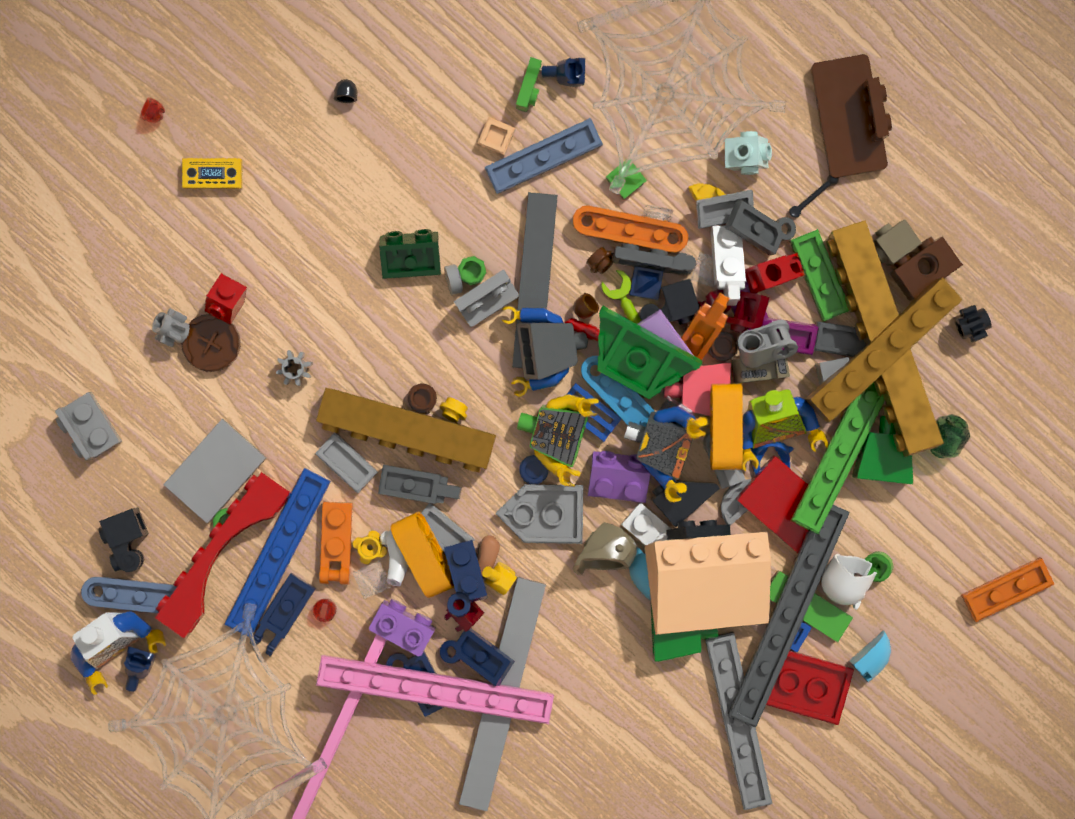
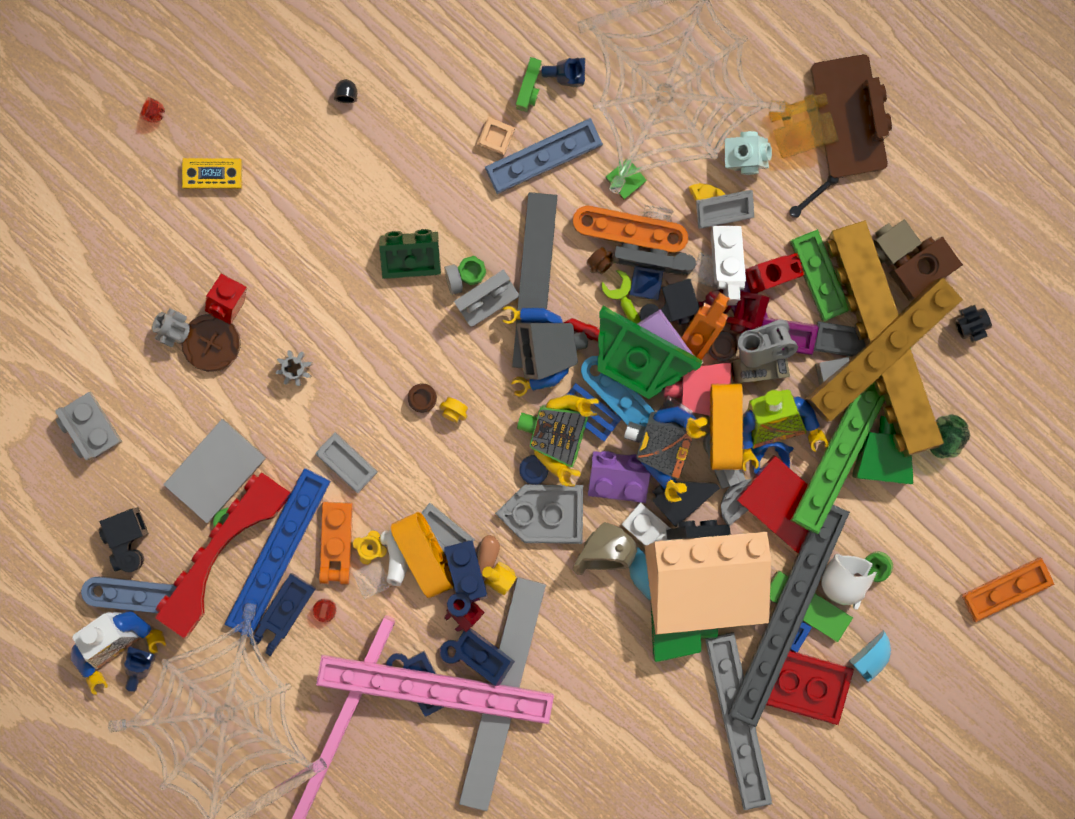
(402, 627): medium lavender bracket -> none
(406, 428): pearl gold brick -> none
(416, 485): dark grey hinge -> none
(585, 306): reddish brown hinge -> none
(759, 228): dark grey hinge -> none
(805, 134): none -> clear yellow plate

